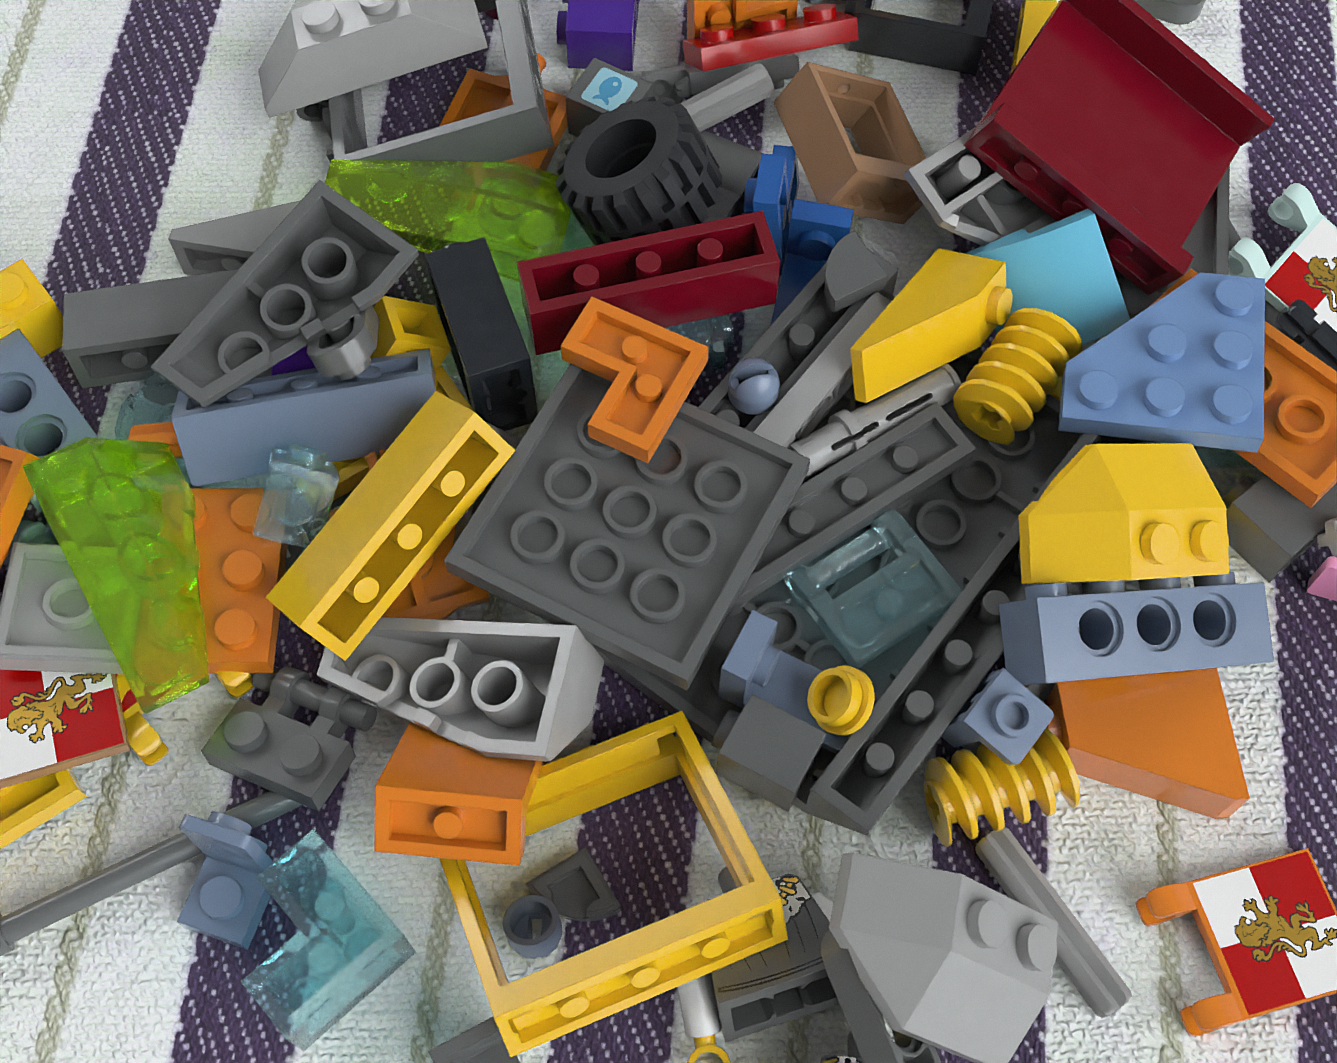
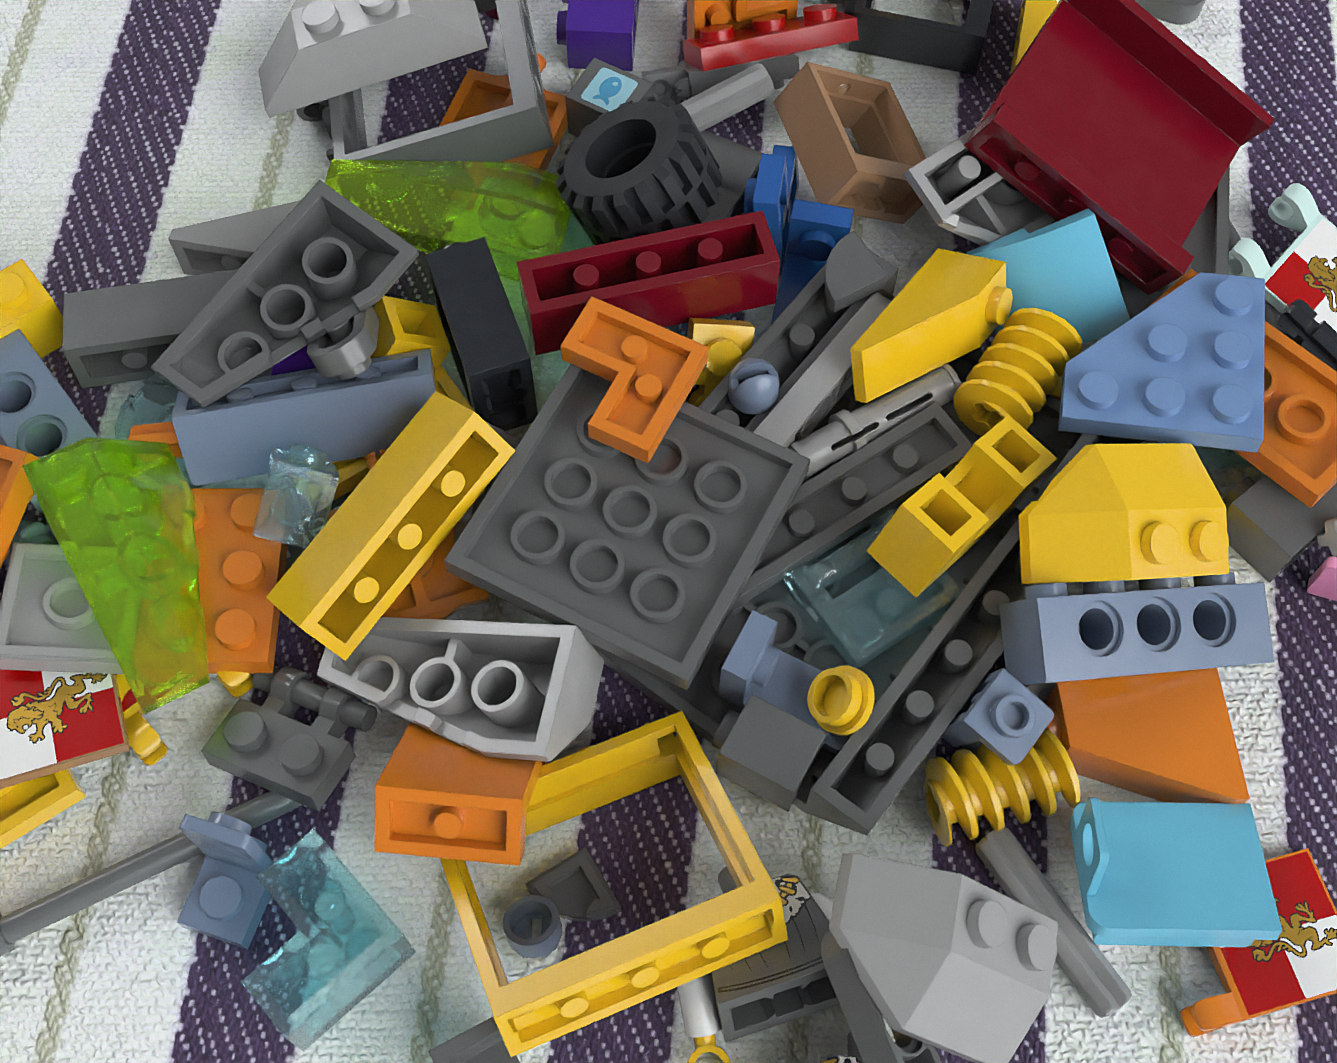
(726, 346): none -> yellow plate
(958, 510): none -> yellow arch
(1172, 874): none -> medium azure piece

